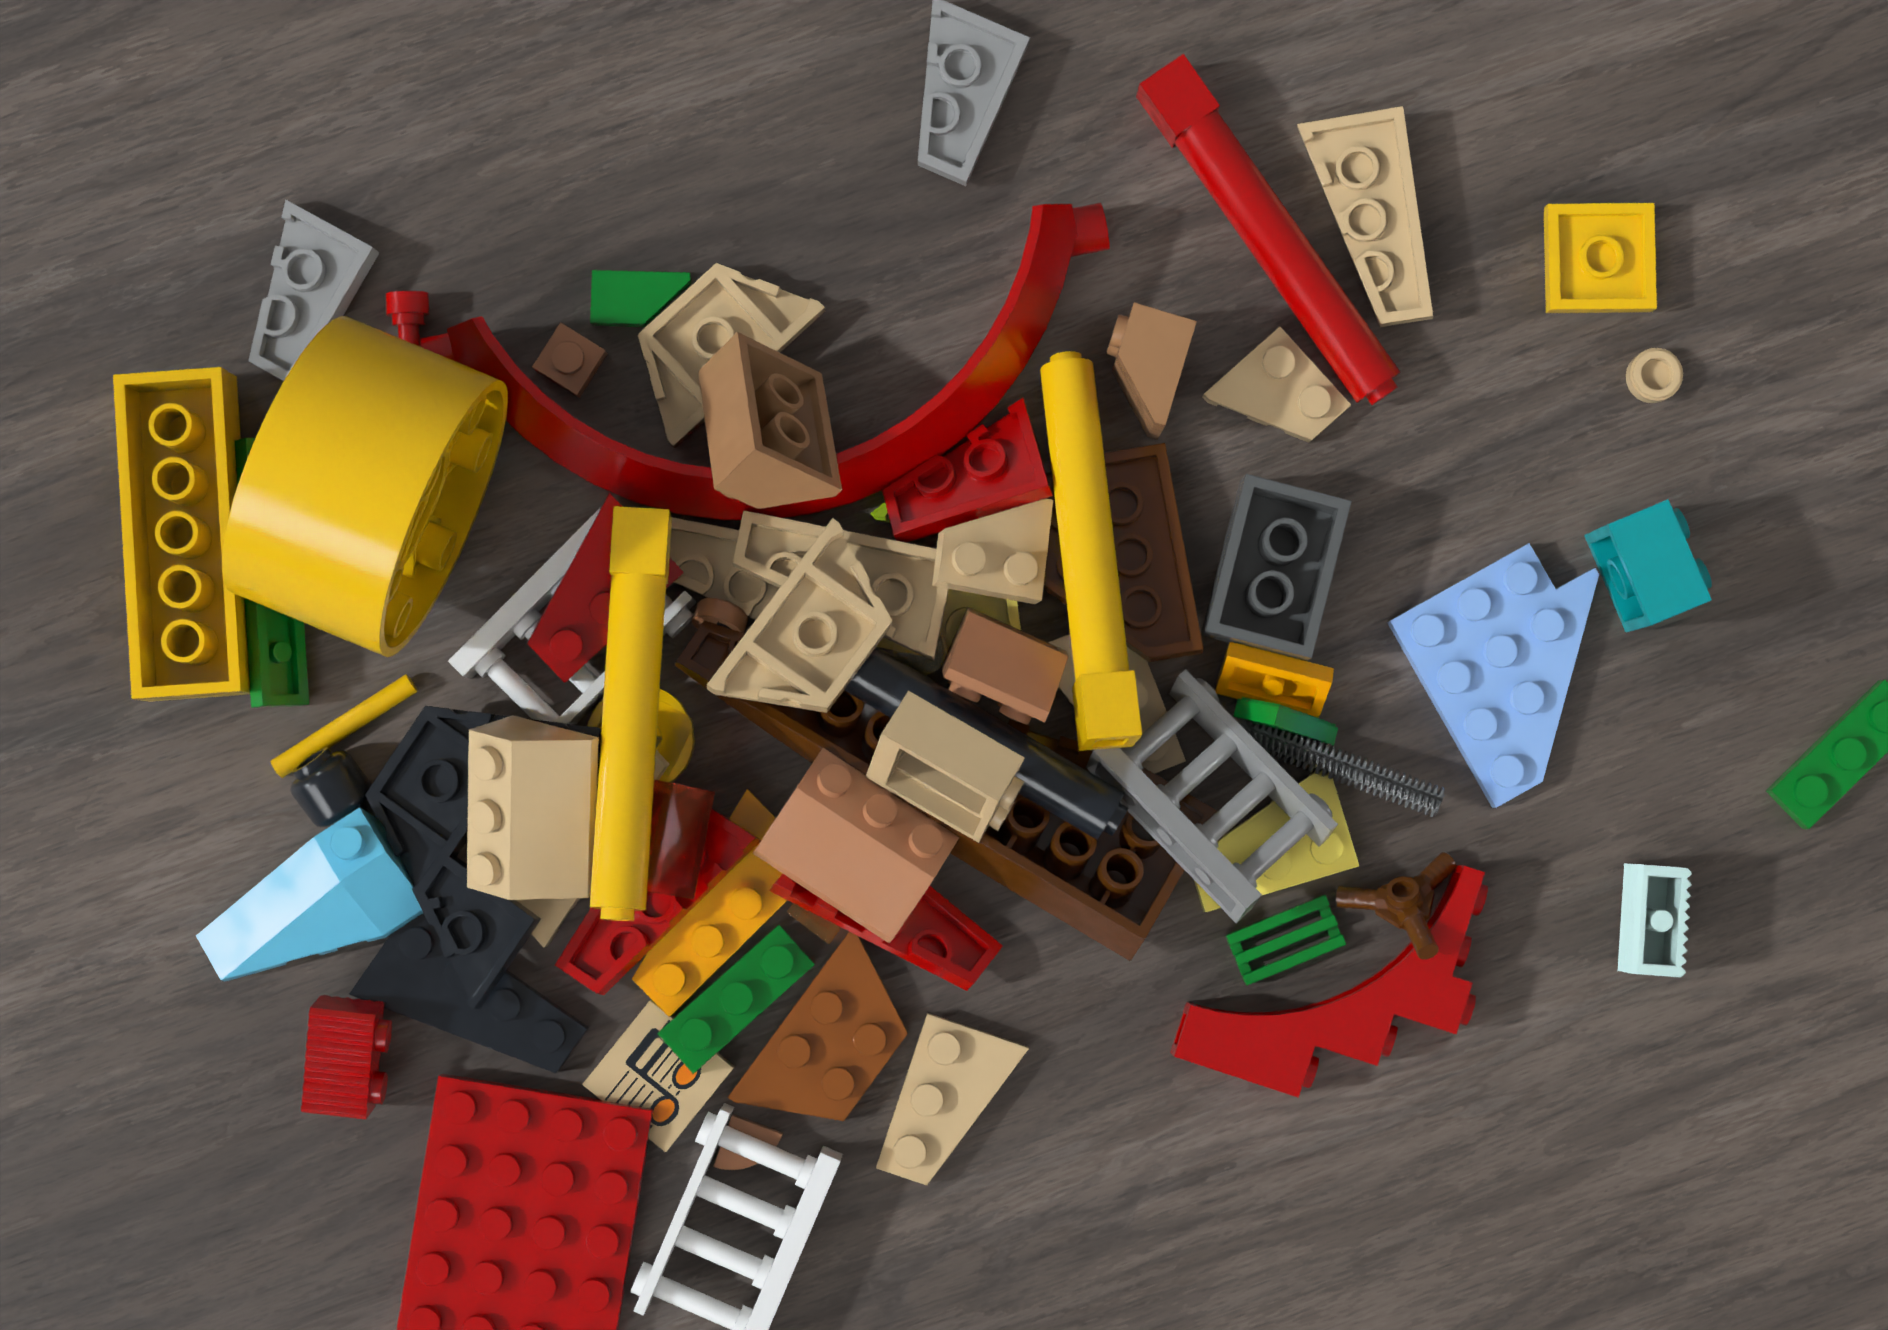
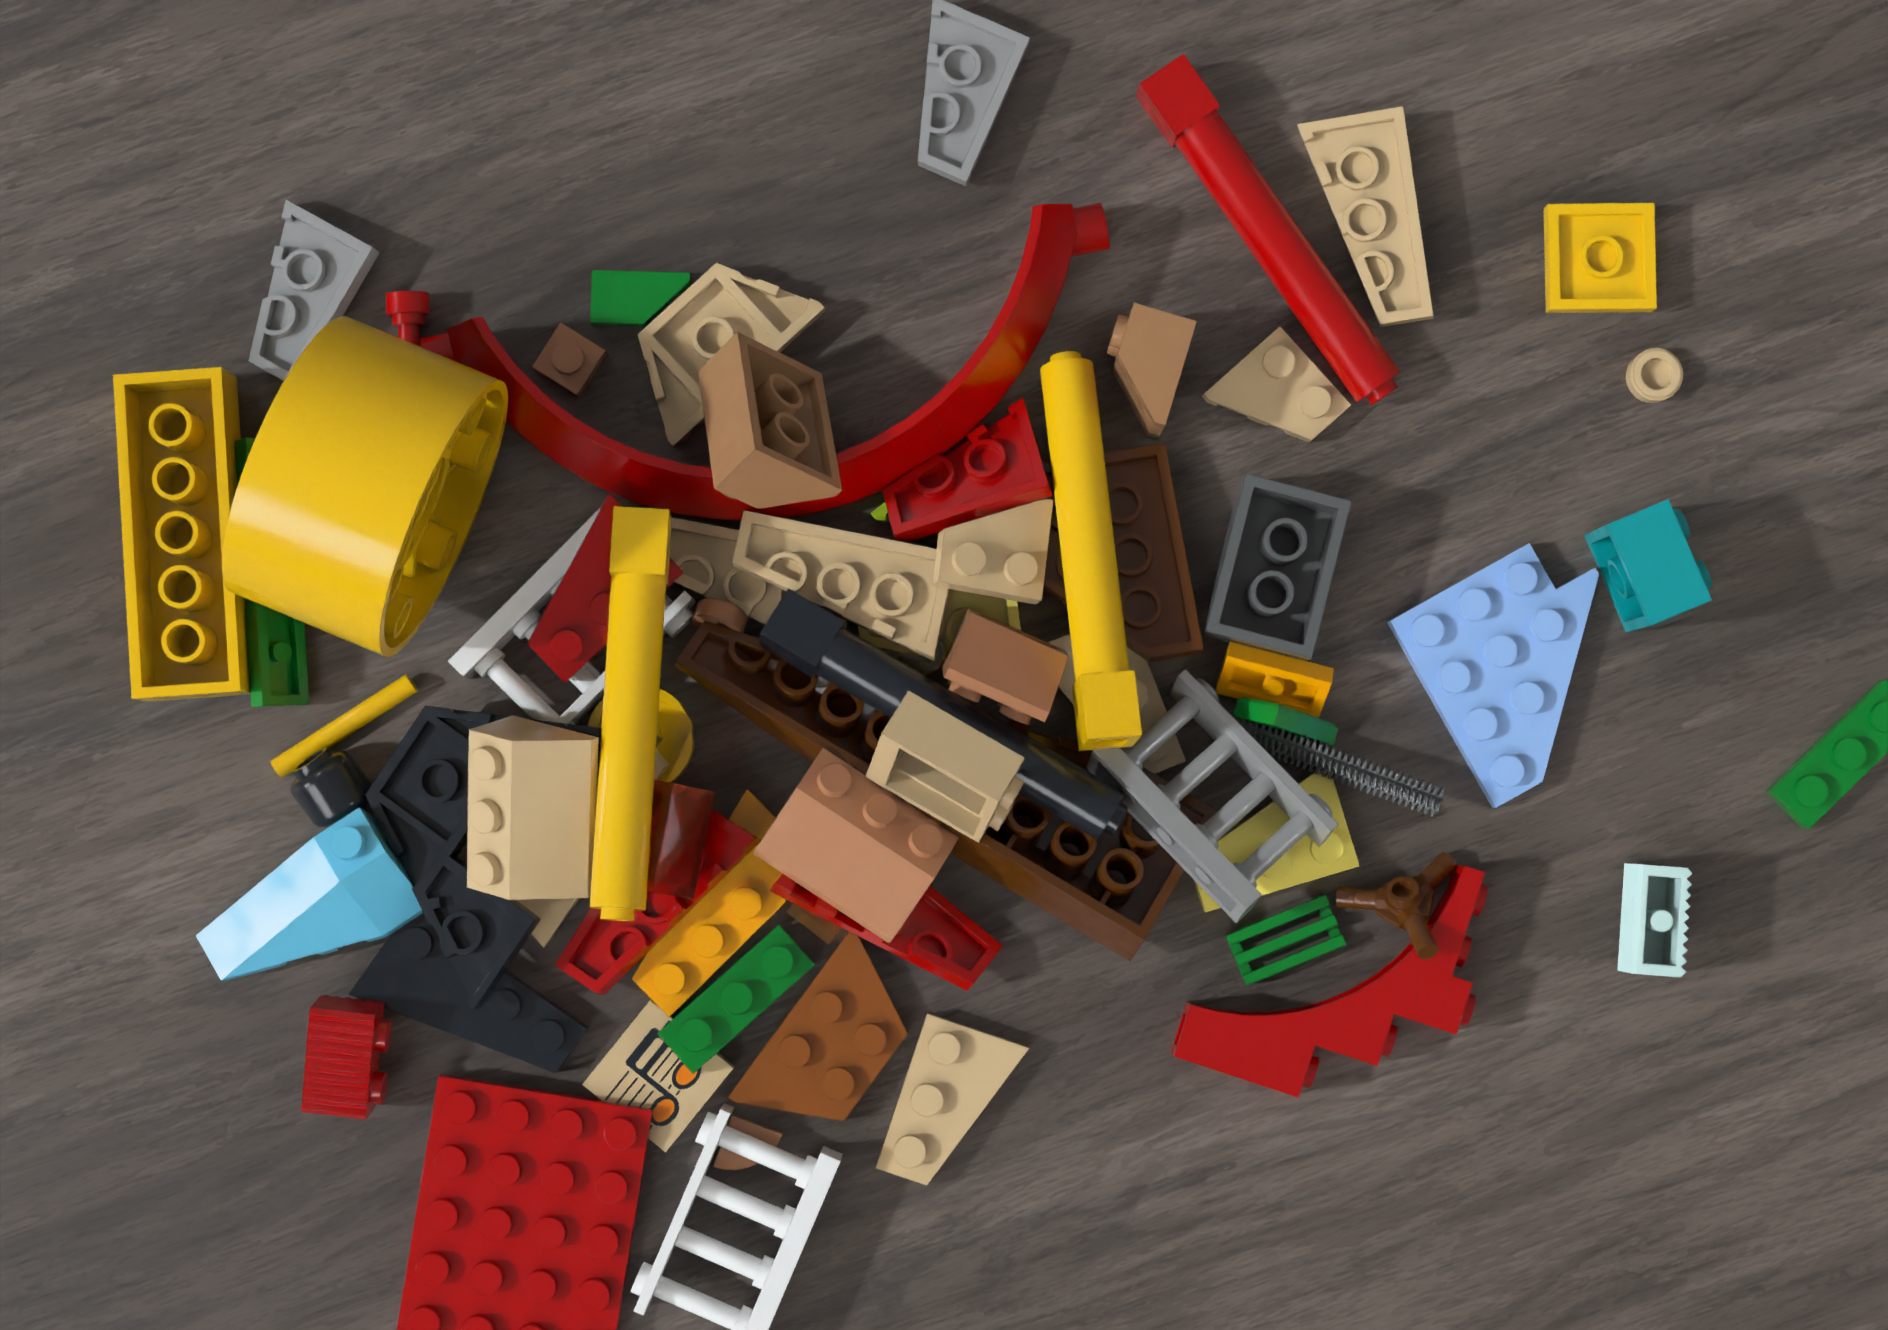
(809, 633): tan wing -> none

